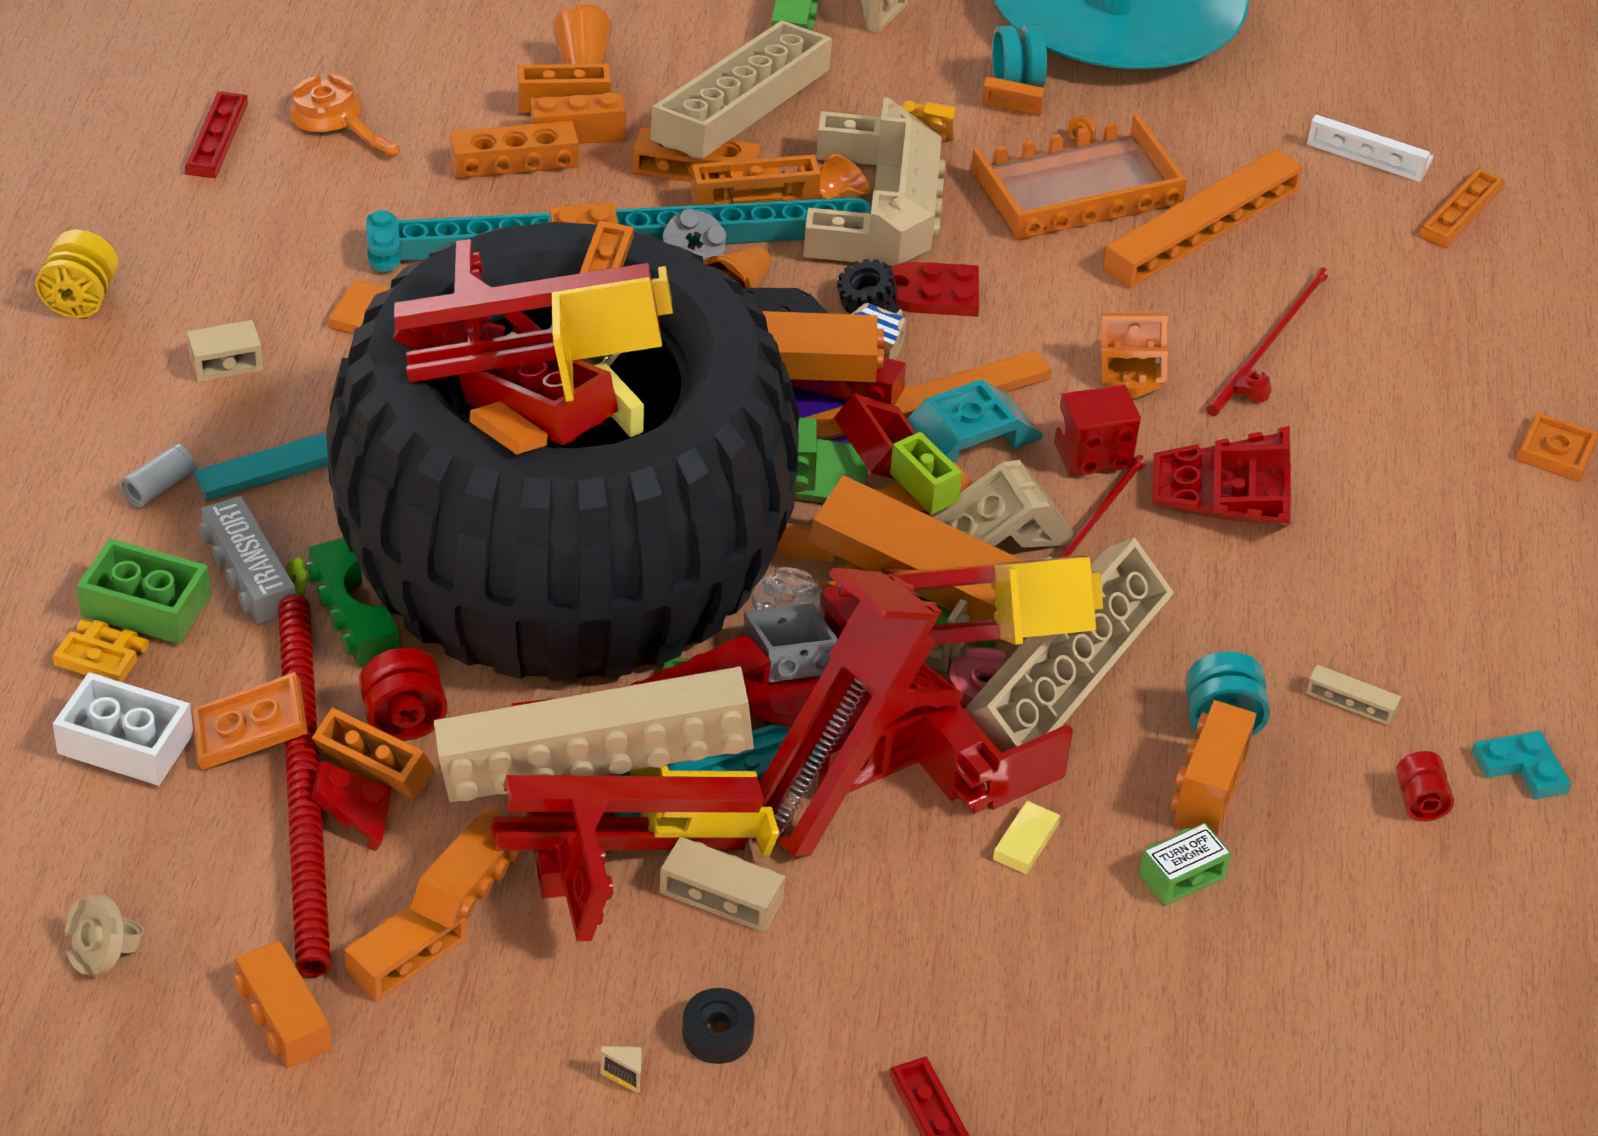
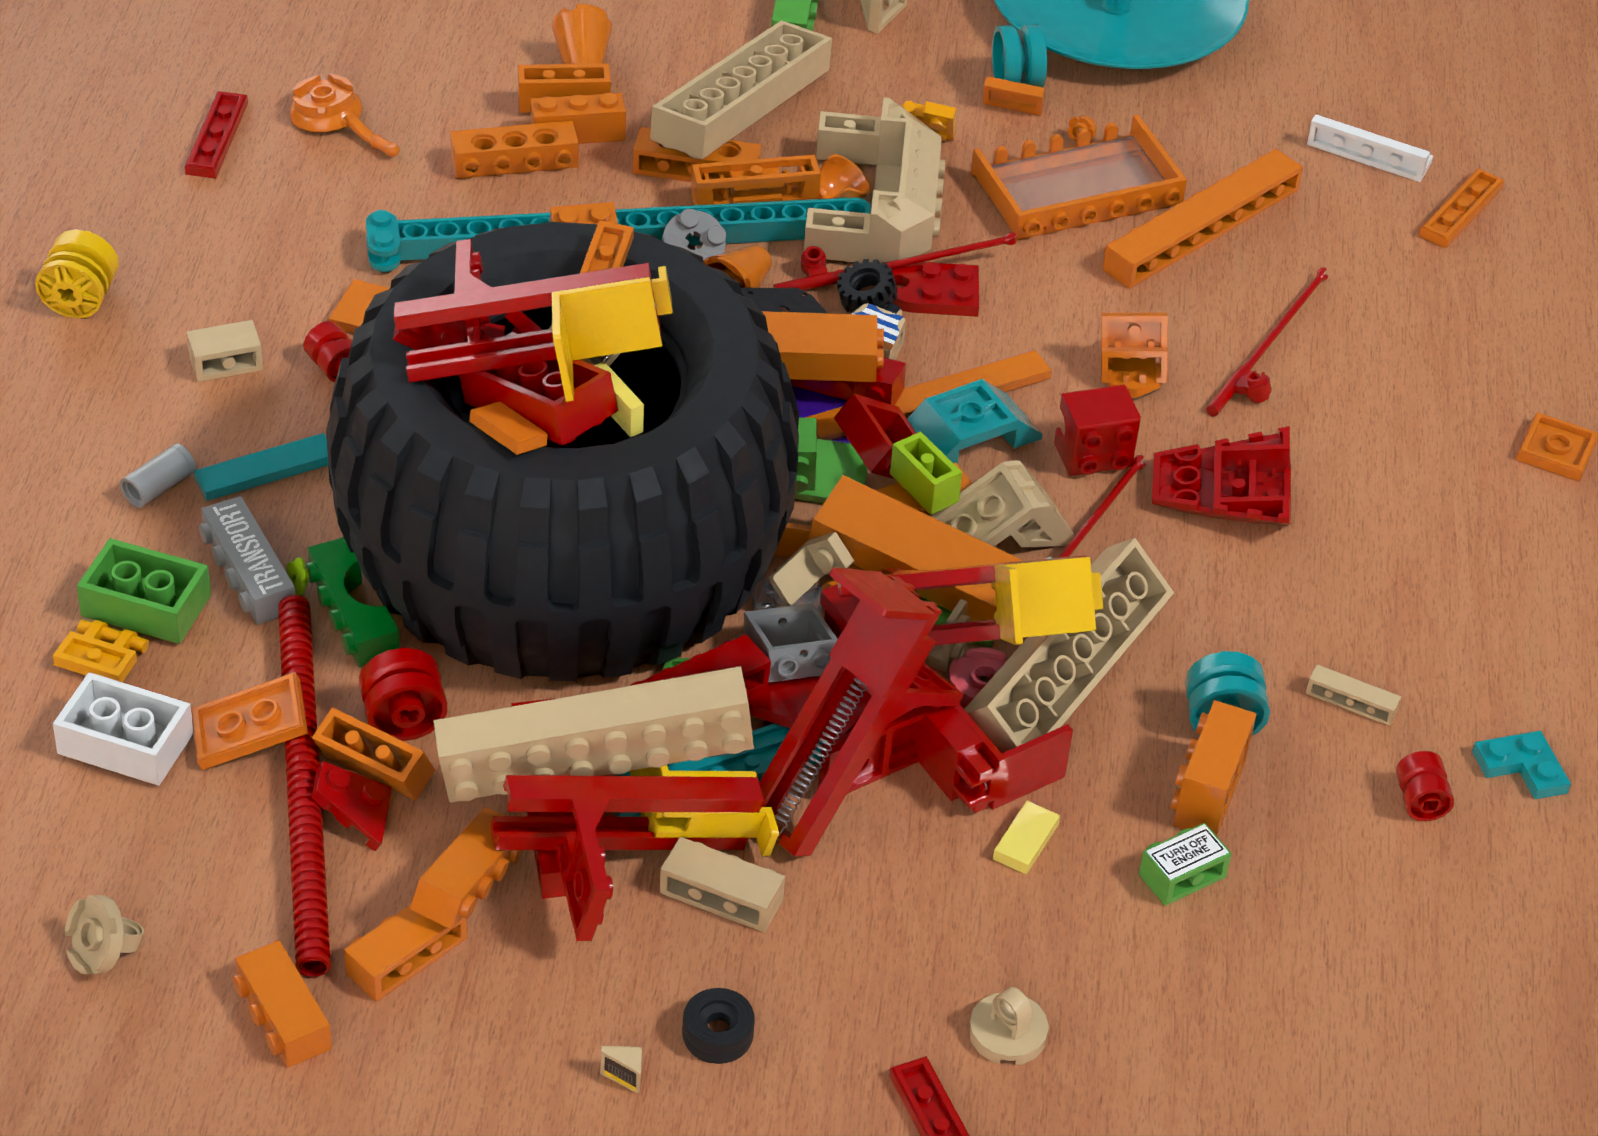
(326, 347): none -> red wheel
(808, 566): none -> tan bracket
(814, 262): none -> red piece
(1008, 1027): none -> tan tile

